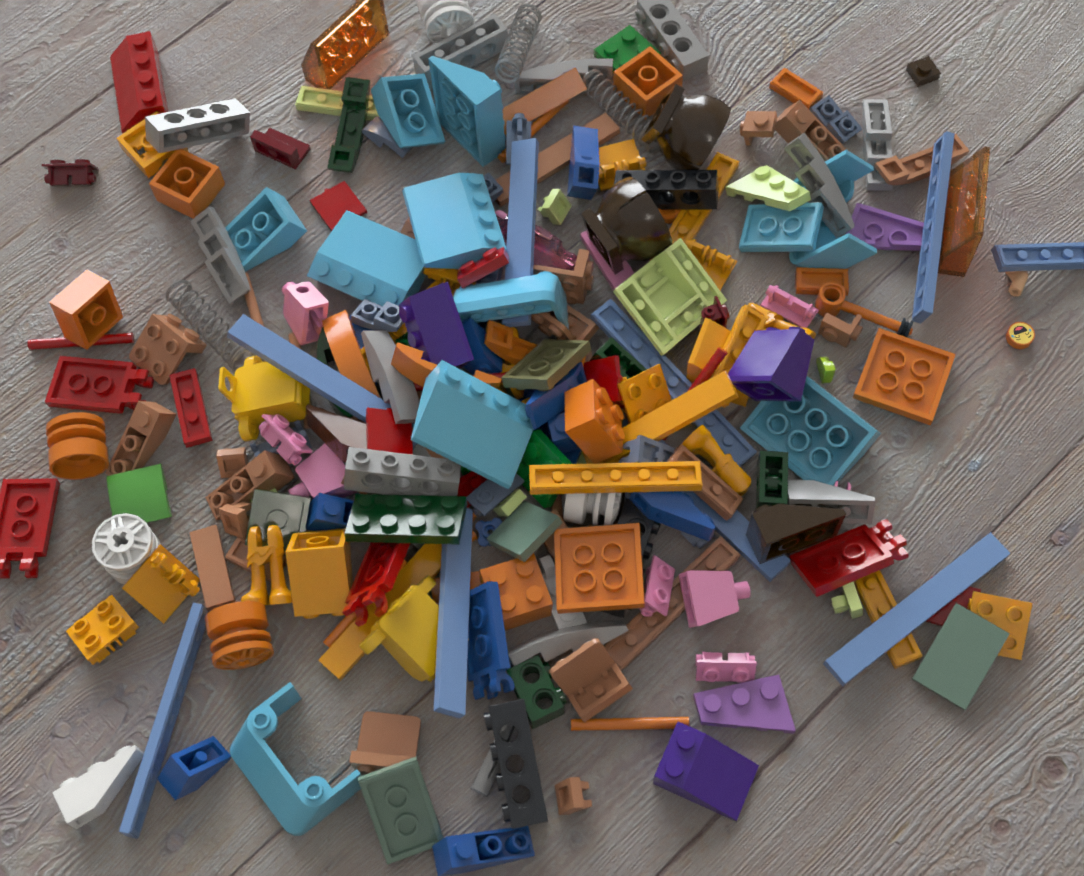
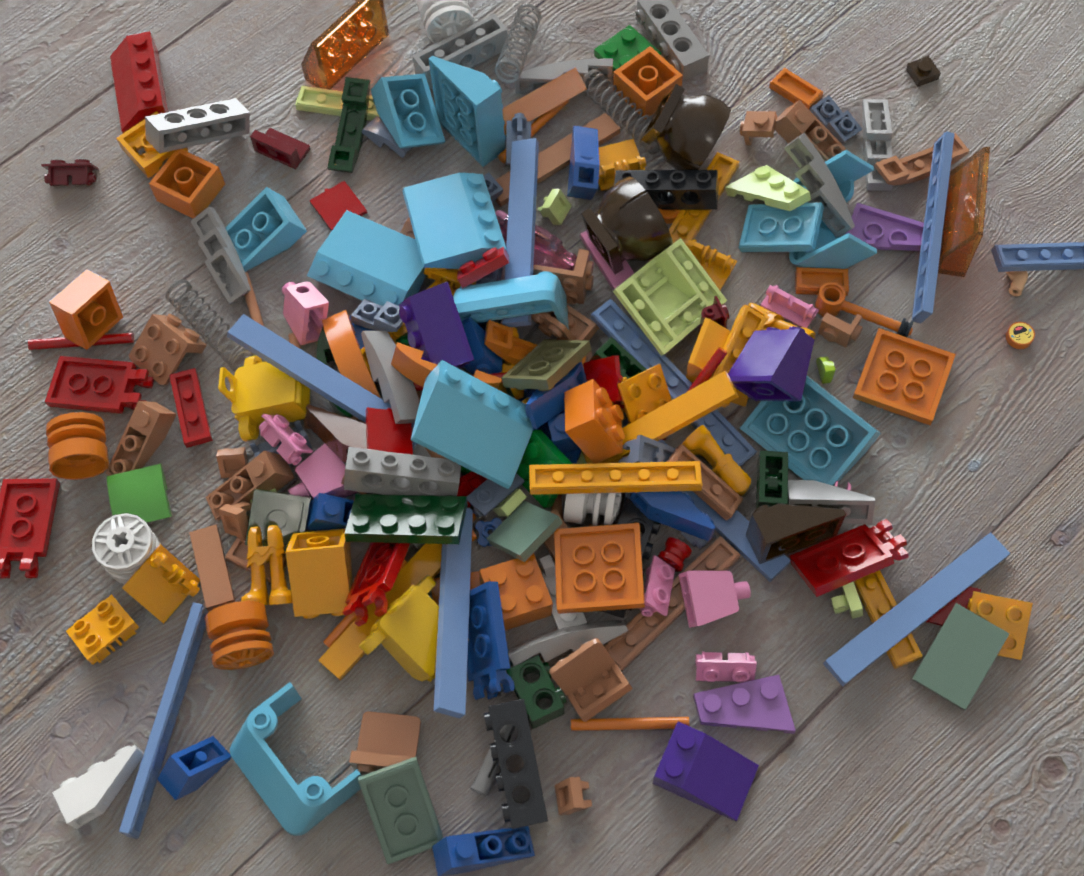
(675, 553): none -> red wheel

